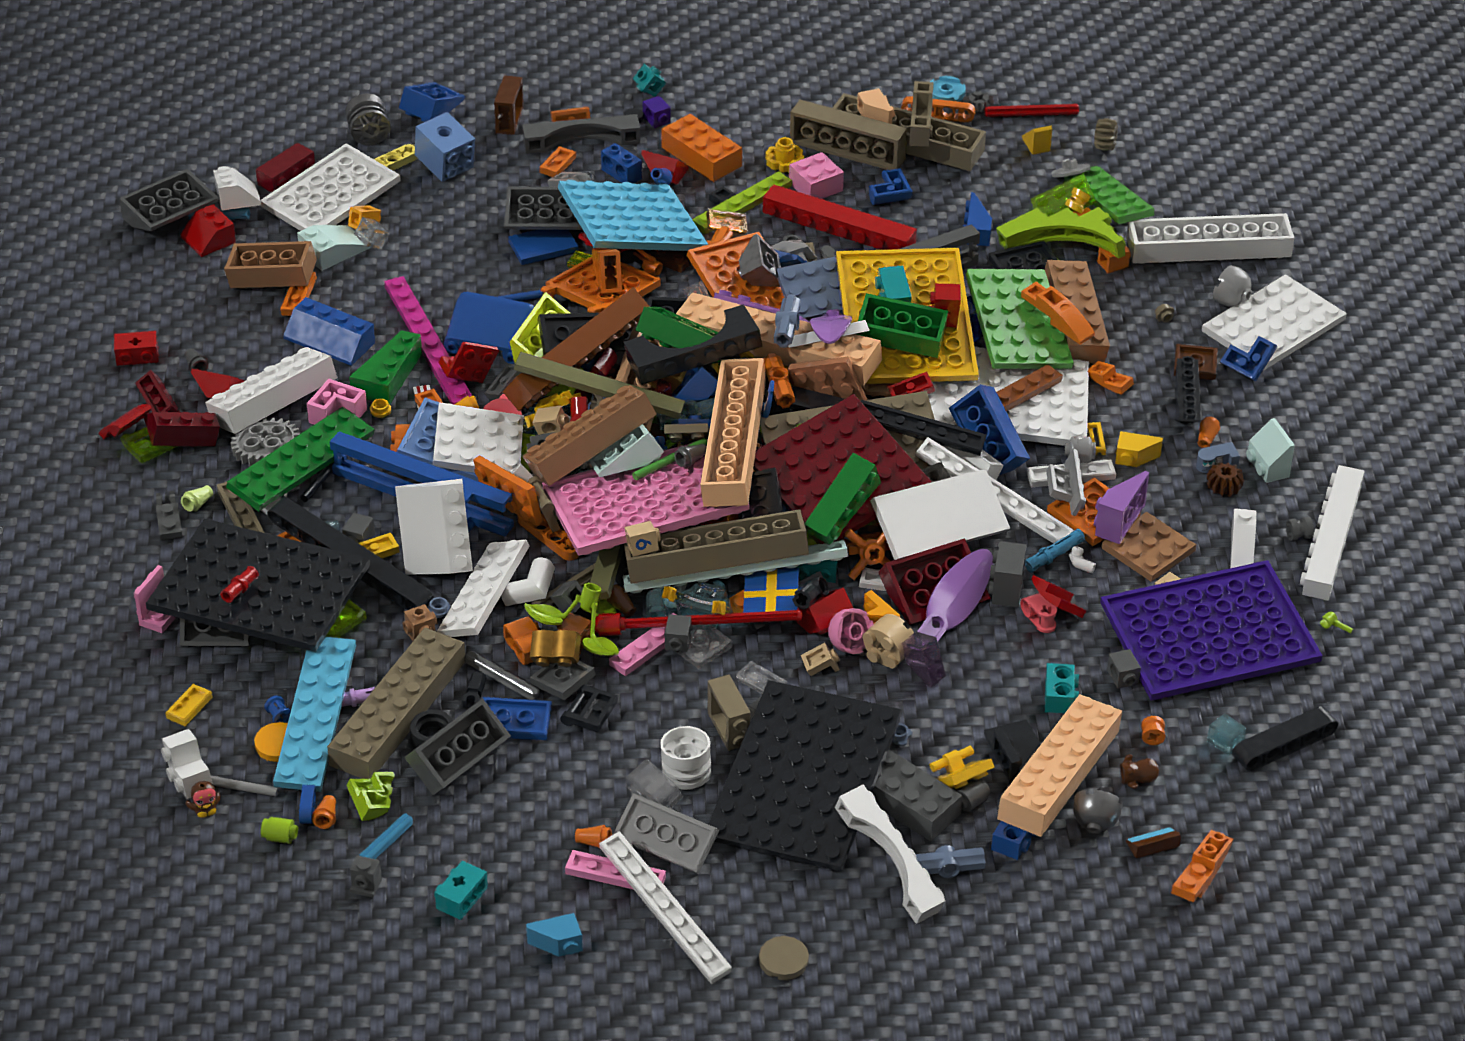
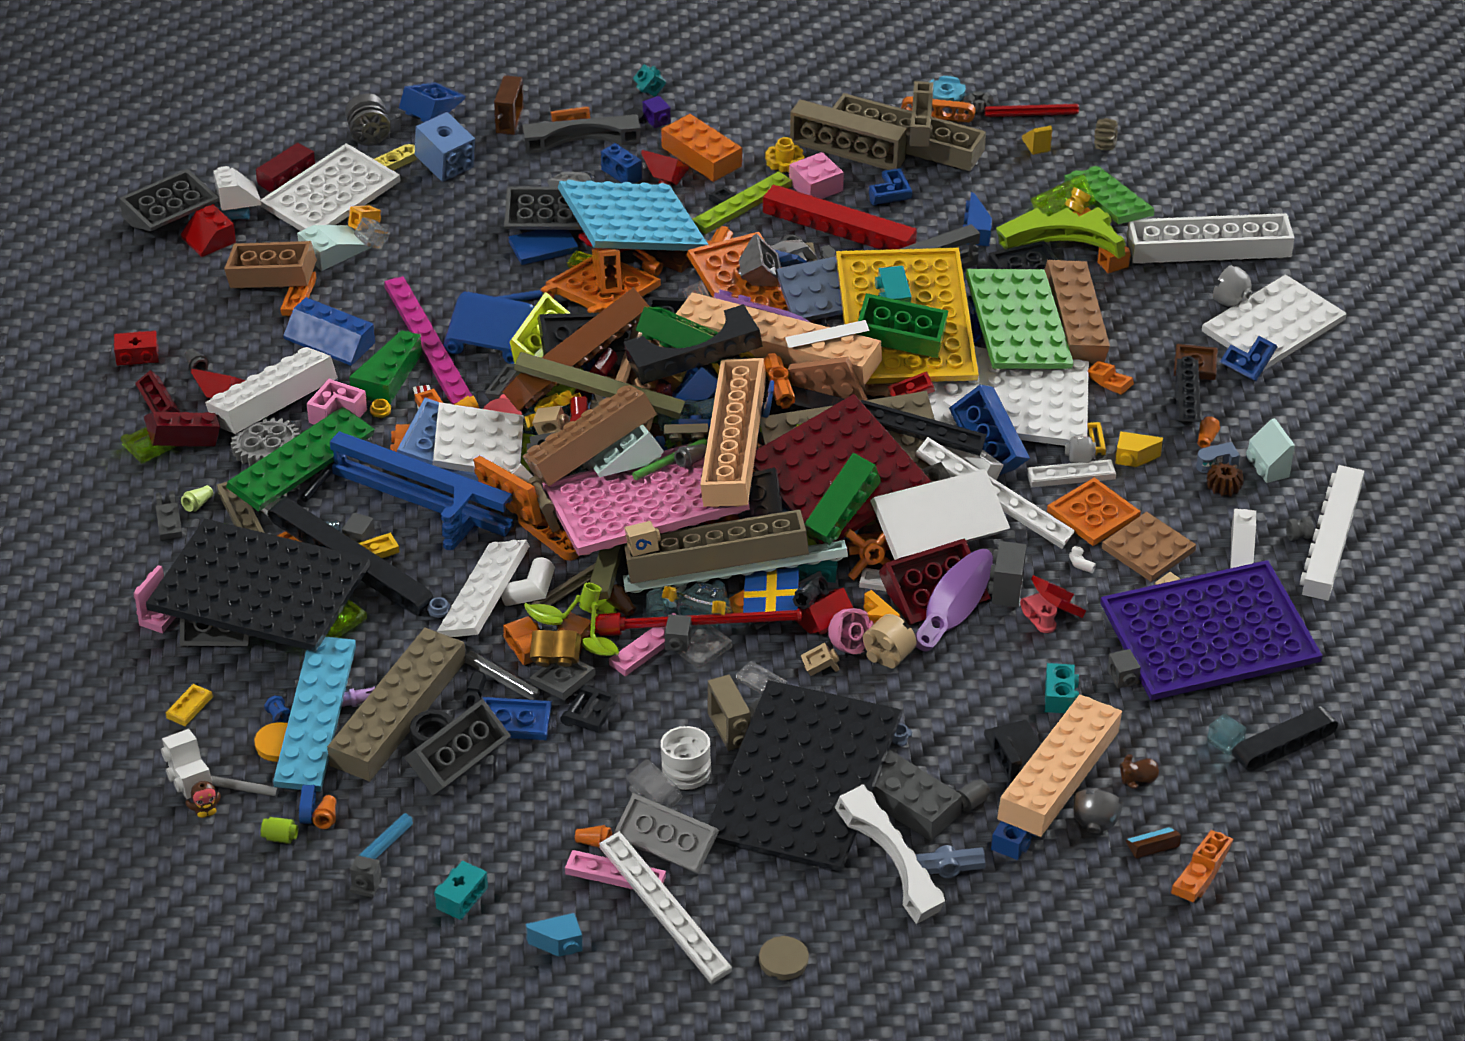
(125, 421): red slope -> none
(239, 584): red pin -> none
(372, 794): lime slope -> none
(418, 619): medium nougat brick -> none
(434, 527): white slope -> none
(470, 362): red bracket -> none
(557, 161): orange plate -> none
(566, 594): dark grey brick -> none
(661, 176): blue cone -> none
(734, 221): clear orange plate -> none
(787, 320): sand blue piece -> none
(831, 325): medium lavender plant -> none
(875, 106): light nougat slope -> none
(924, 657): clear purple slope -> none
(947, 298): red brick -> none
(957, 772): yellow plate -> none
(1029, 386): dark orange plate -> none
(1047, 554): dark azure pin -> none
(1061, 311): orange slope -> none
(1067, 483): light grey bracket -> none
(1070, 168): light grey piece -> none
(1120, 508): medium lavender slope -> none
(1153, 730): orange wheel -> none
(1164, 313): dark tan plate -> none
(1331, 619): lime hand -> none

